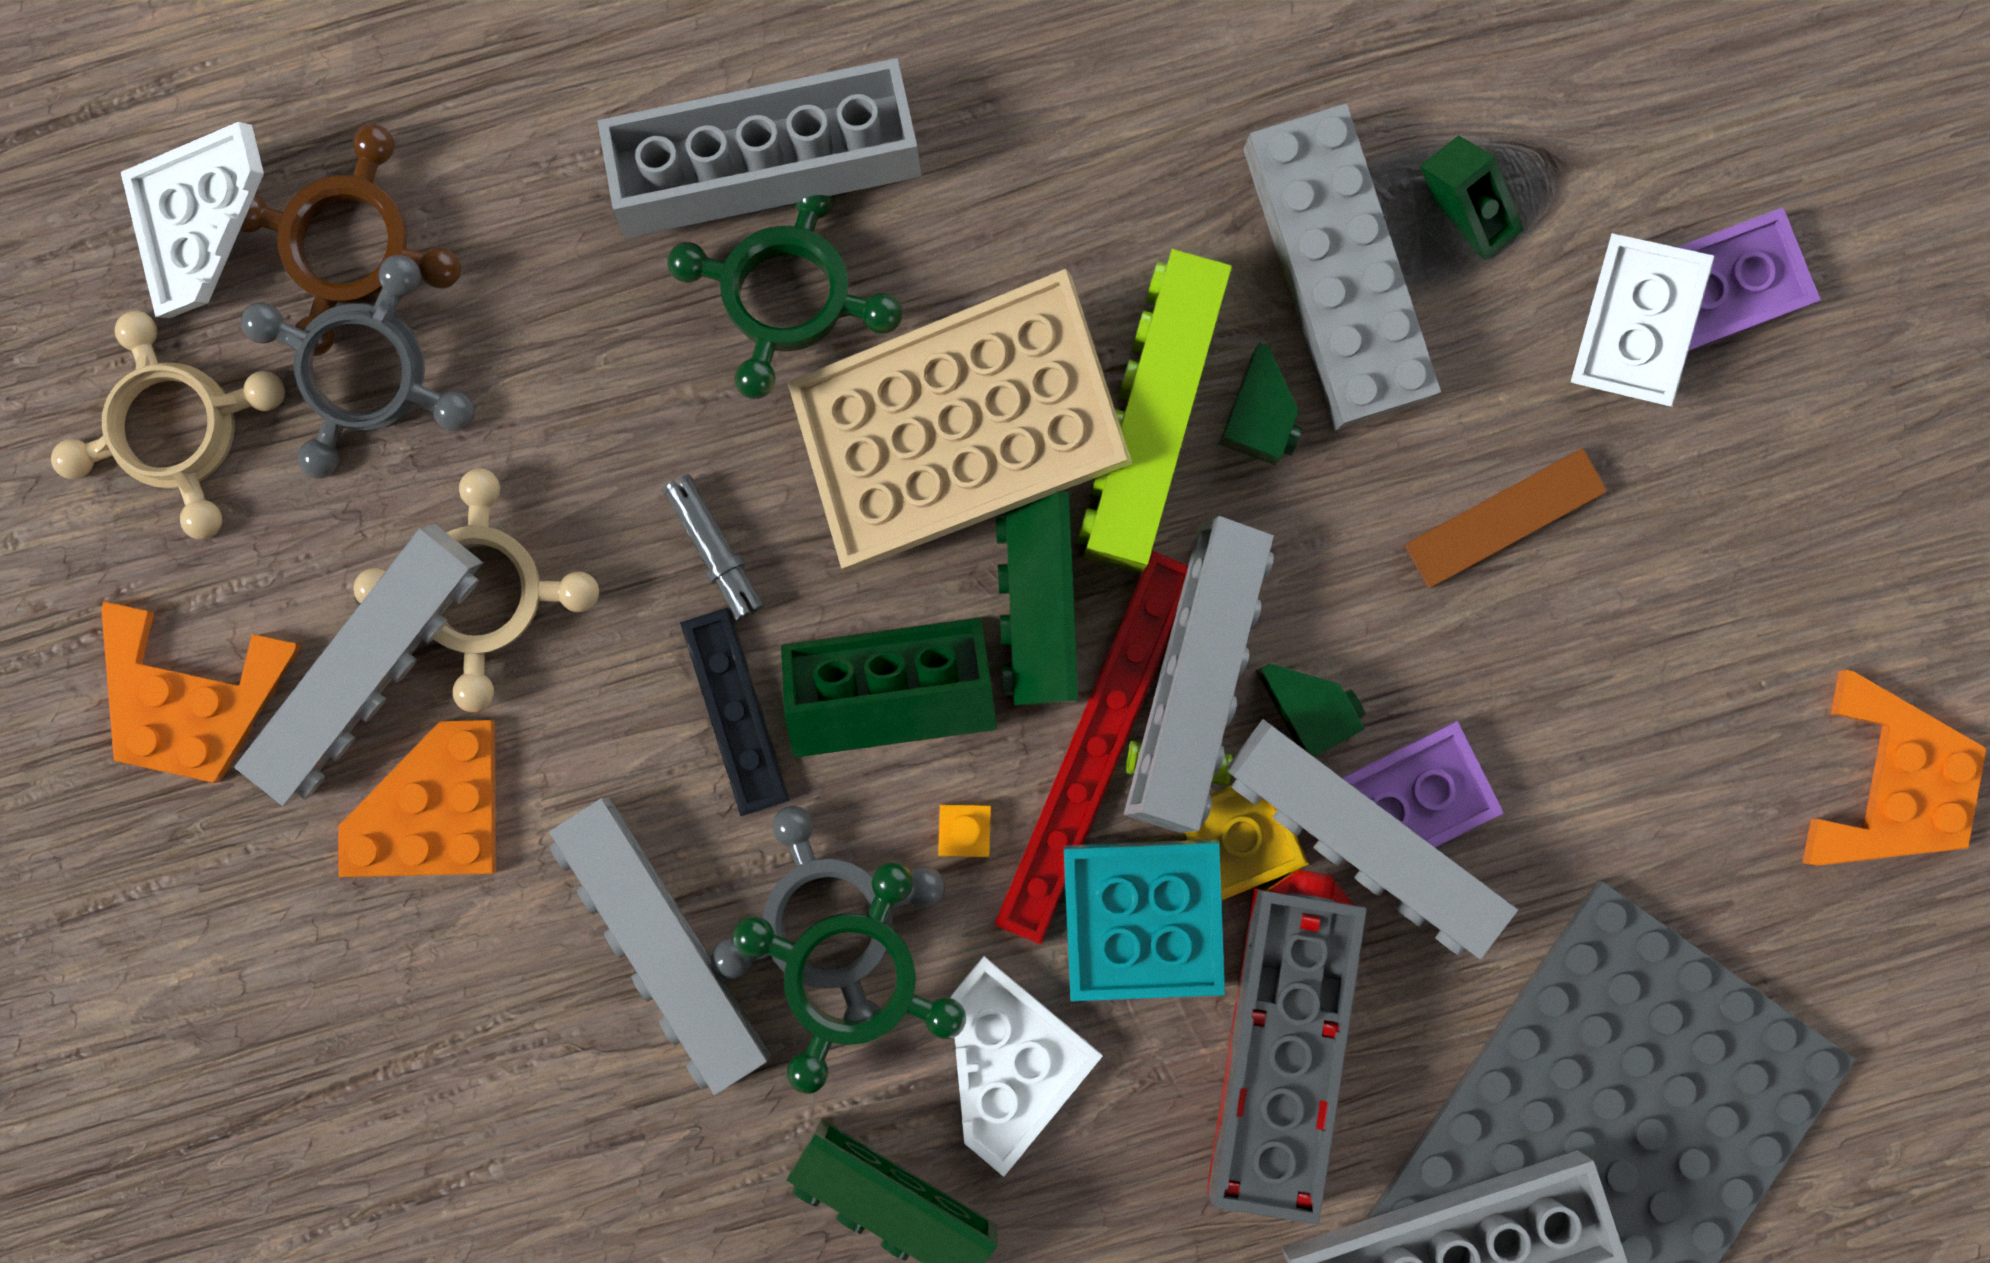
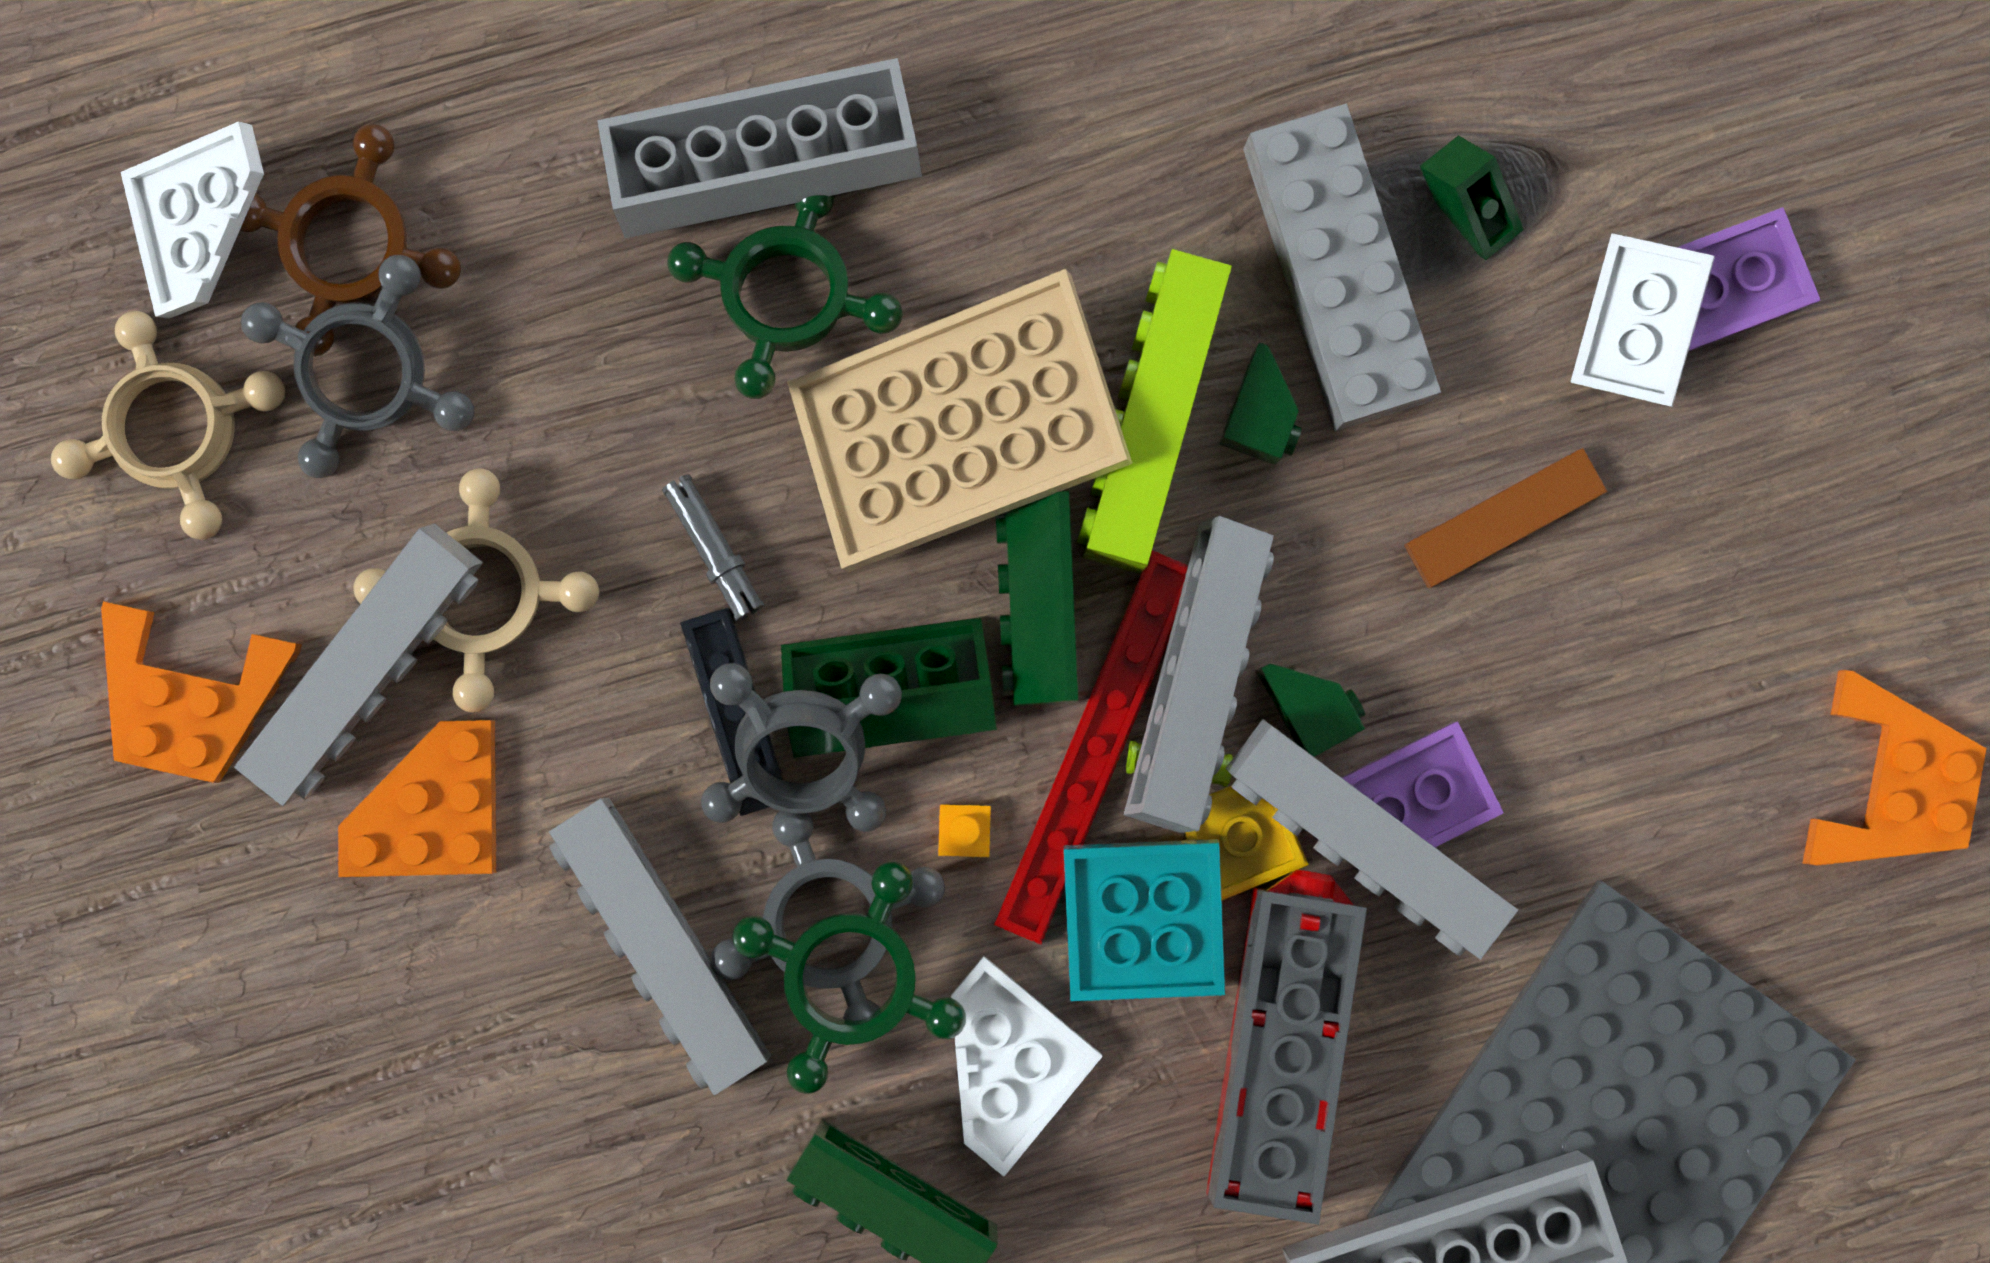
(864, 810): none -> dark grey piece

